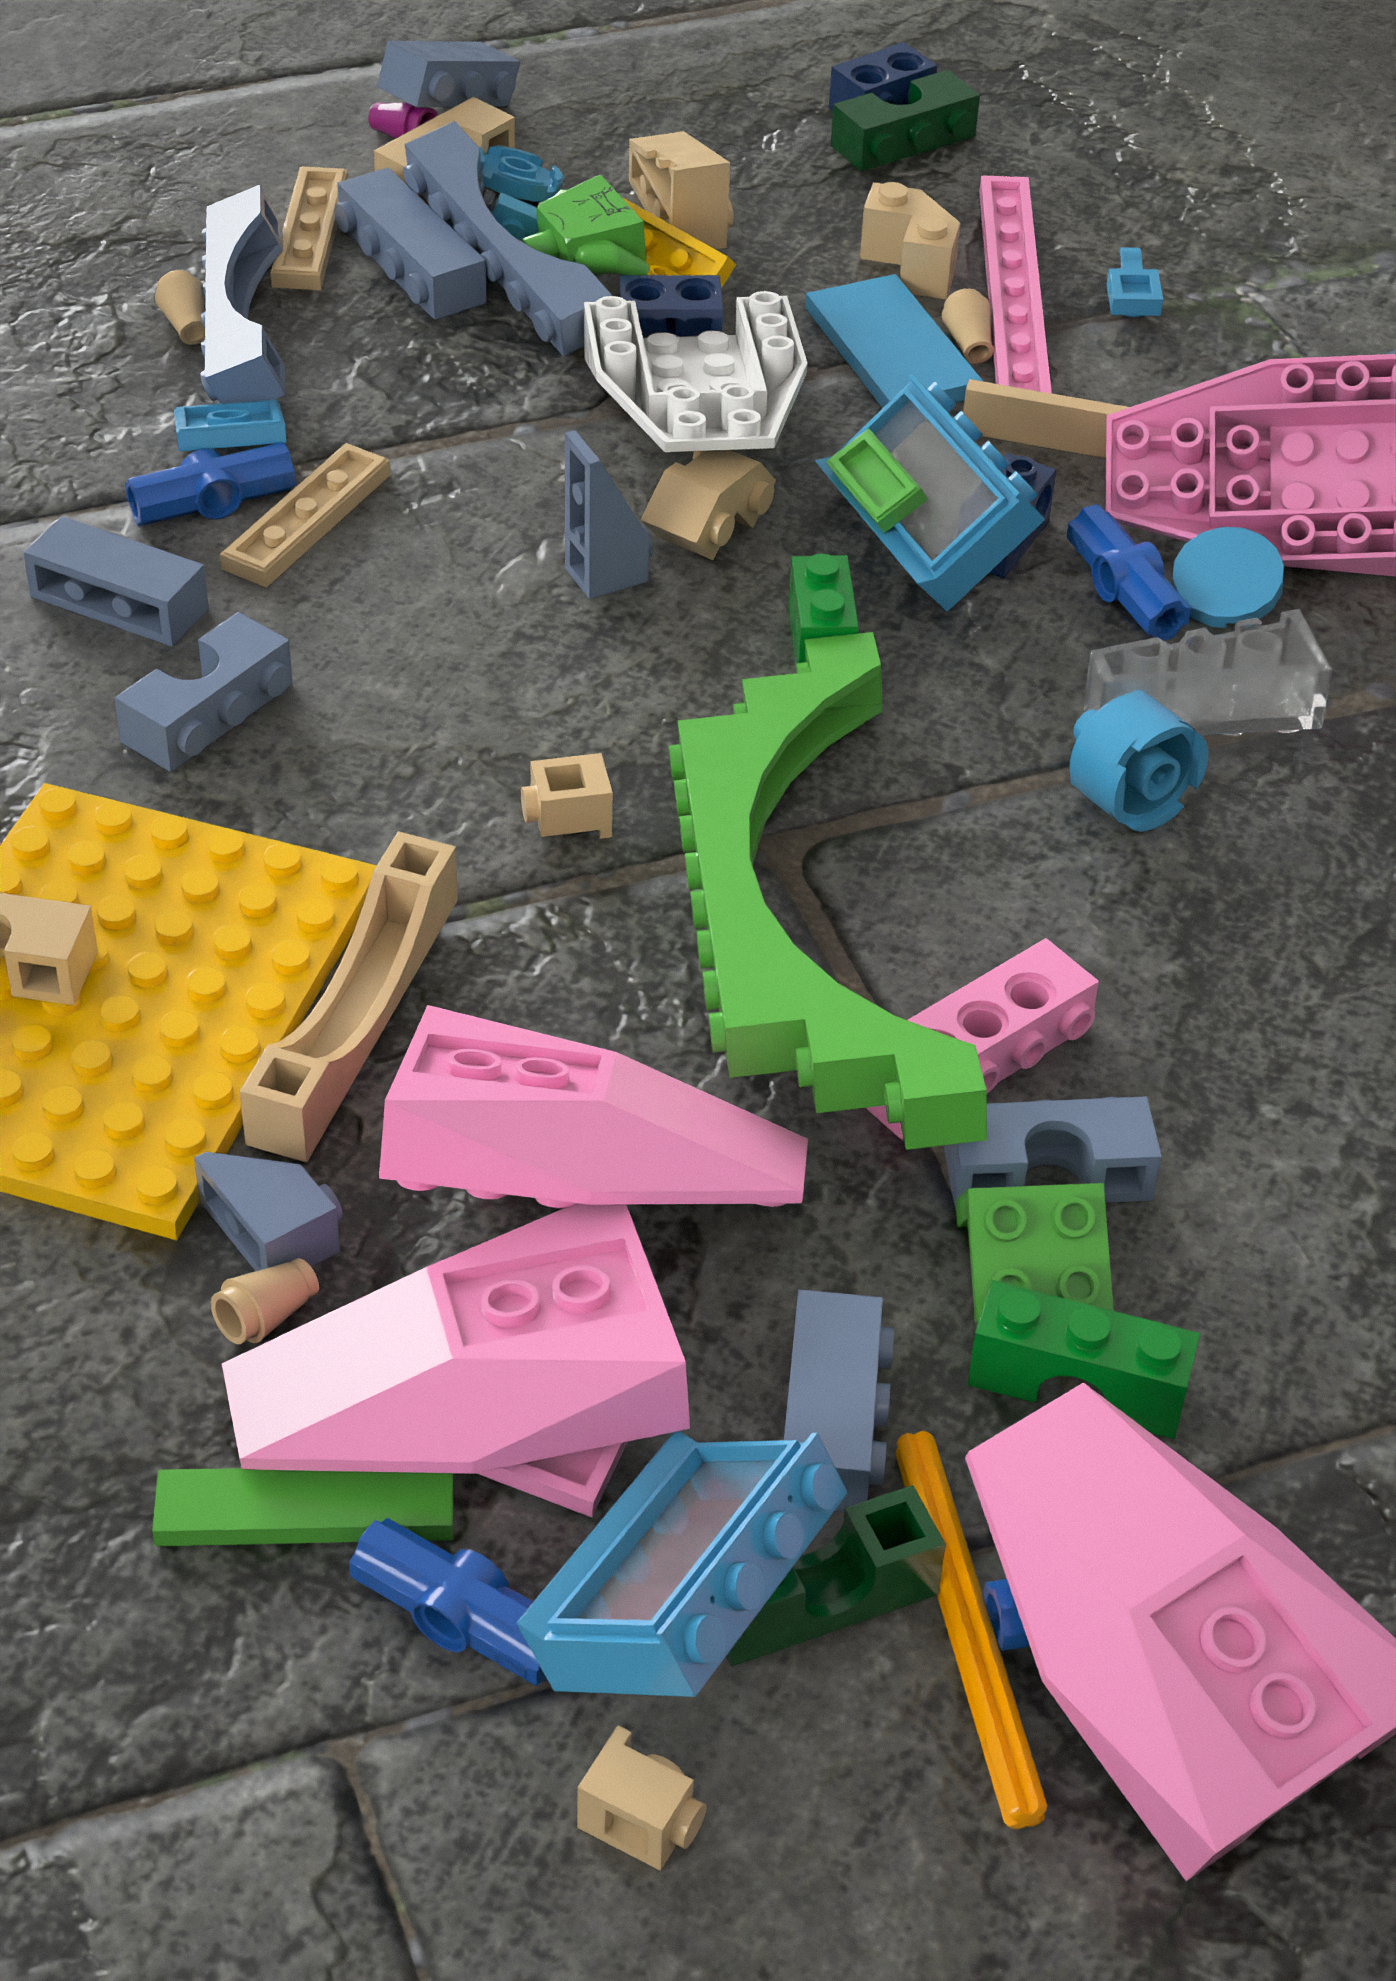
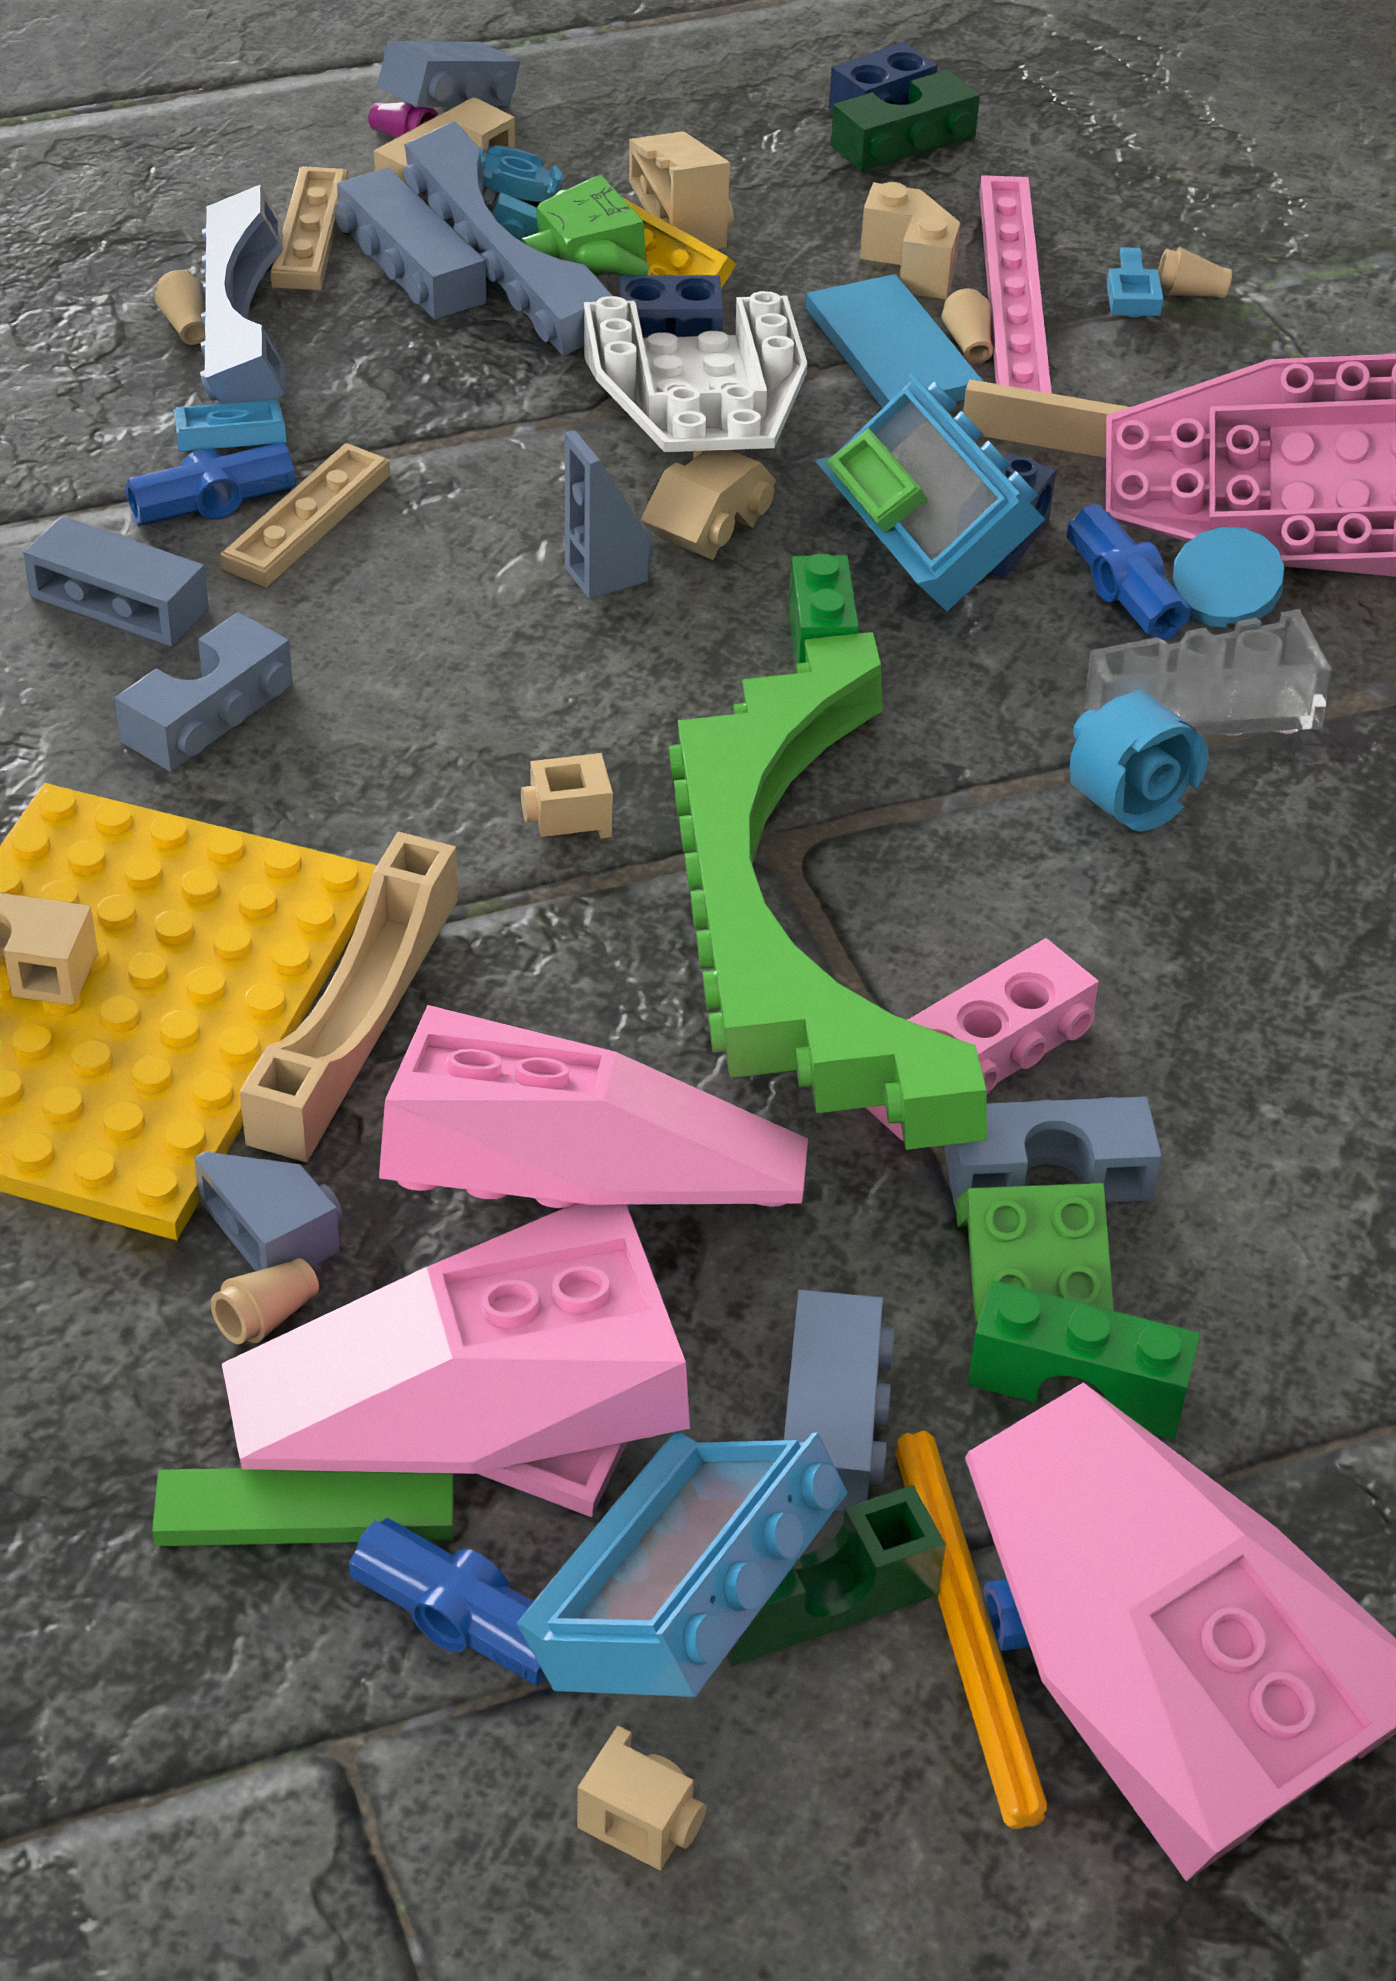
(1191, 275): none -> tan cone

